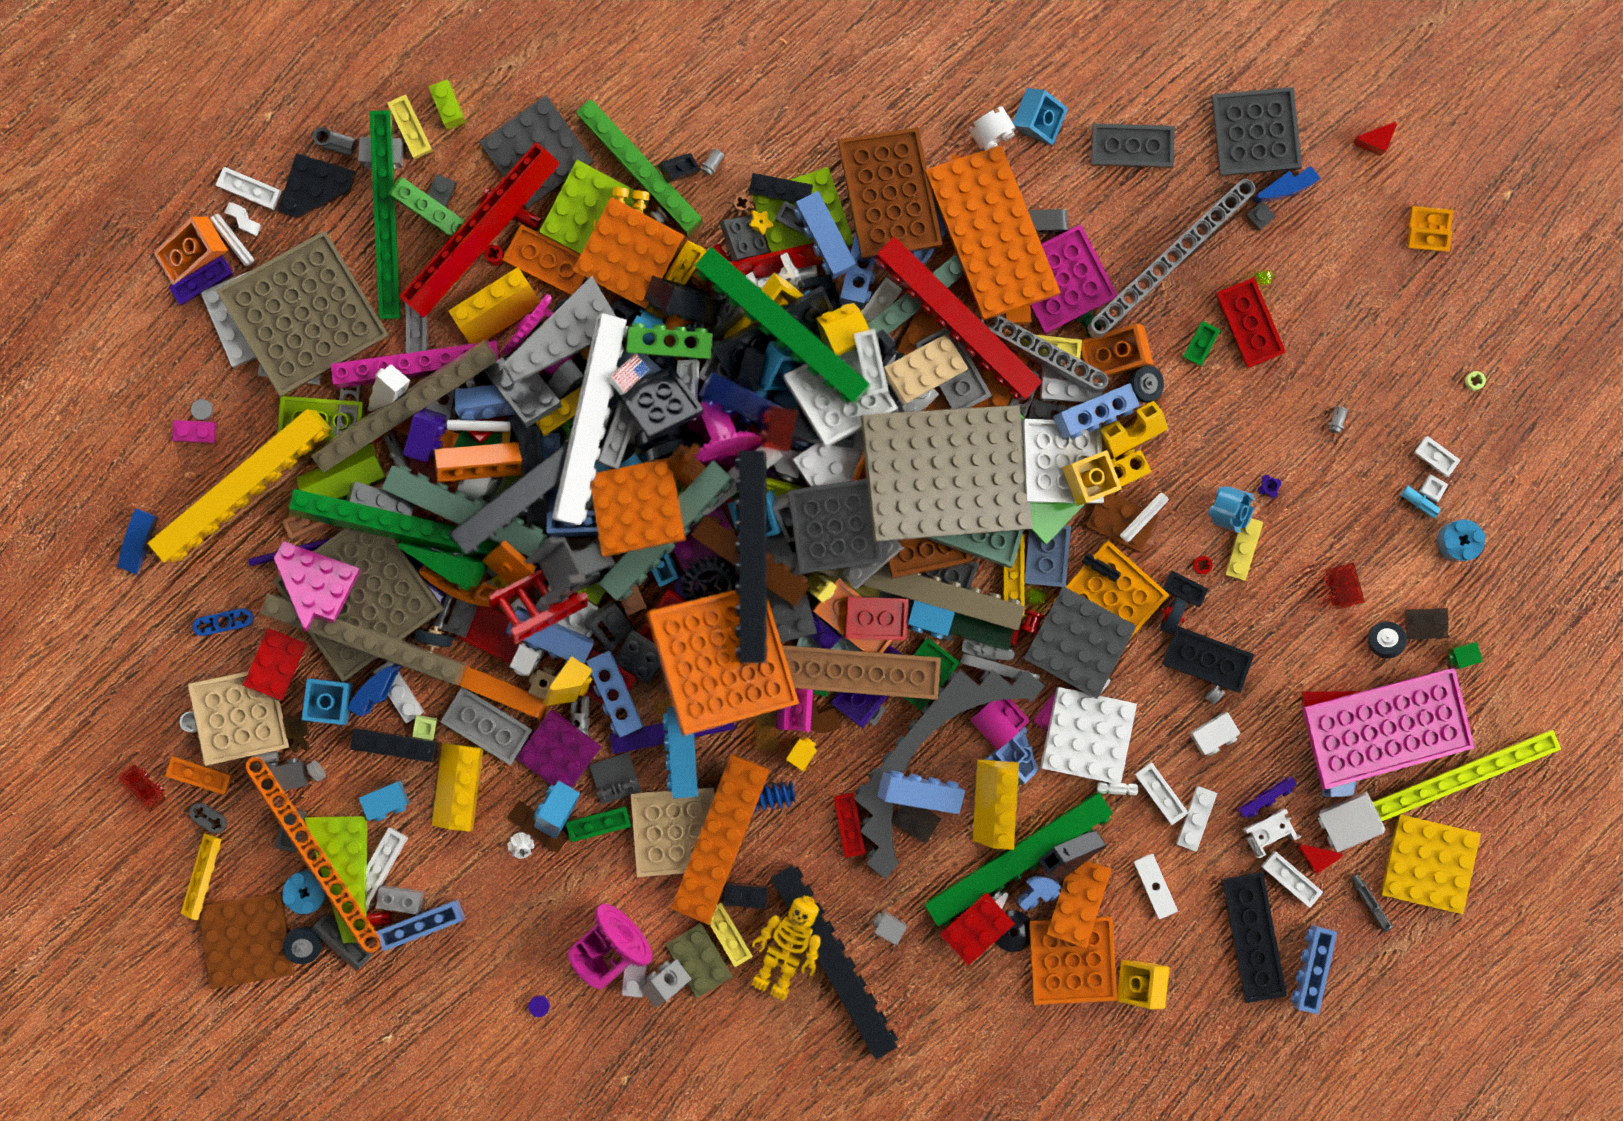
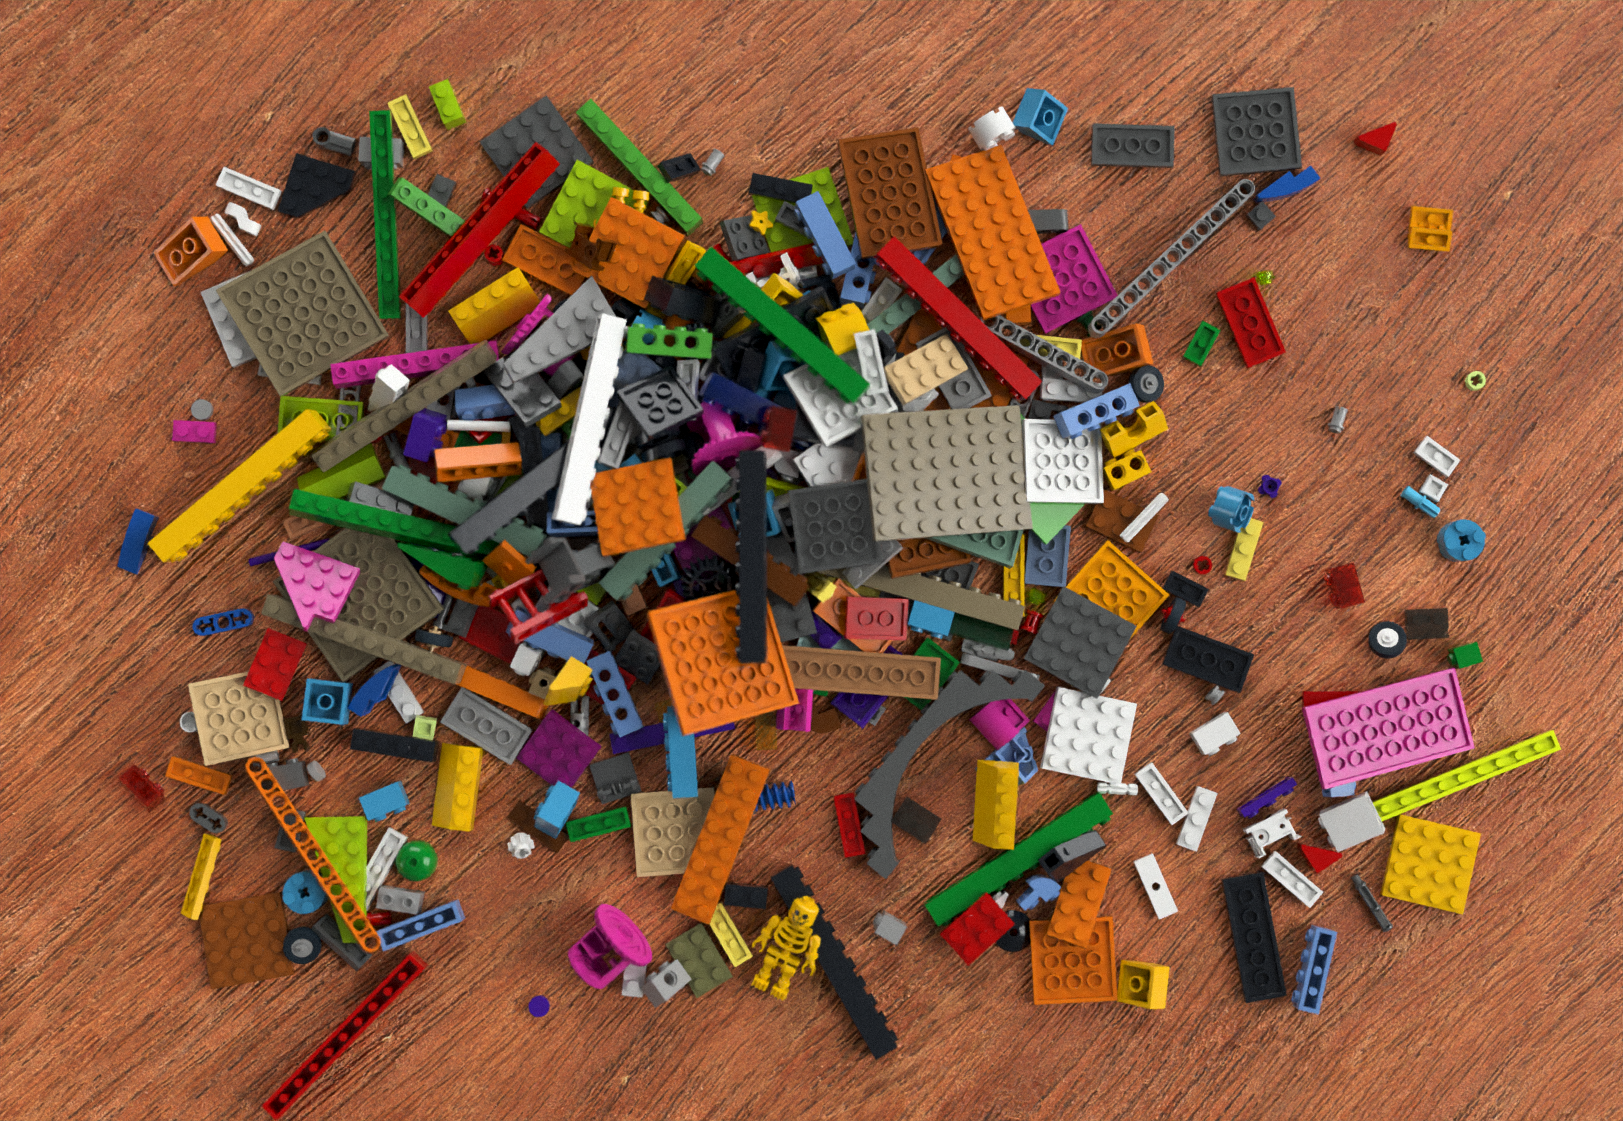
(200, 280): dark purple plate -> none
(344, 1035): none -> red brick
(416, 860): none -> green cylinder
(589, 252): none -> reddish brown piece
(628, 374): tile -> none
(685, 465): reddish brown brick -> none
(743, 199): nougat gear -> none
(802, 753): yellow brick -> none
(921, 792): medium blue brick -> none
(1091, 478): yellow brick -> none
(1101, 567): black axle -> none

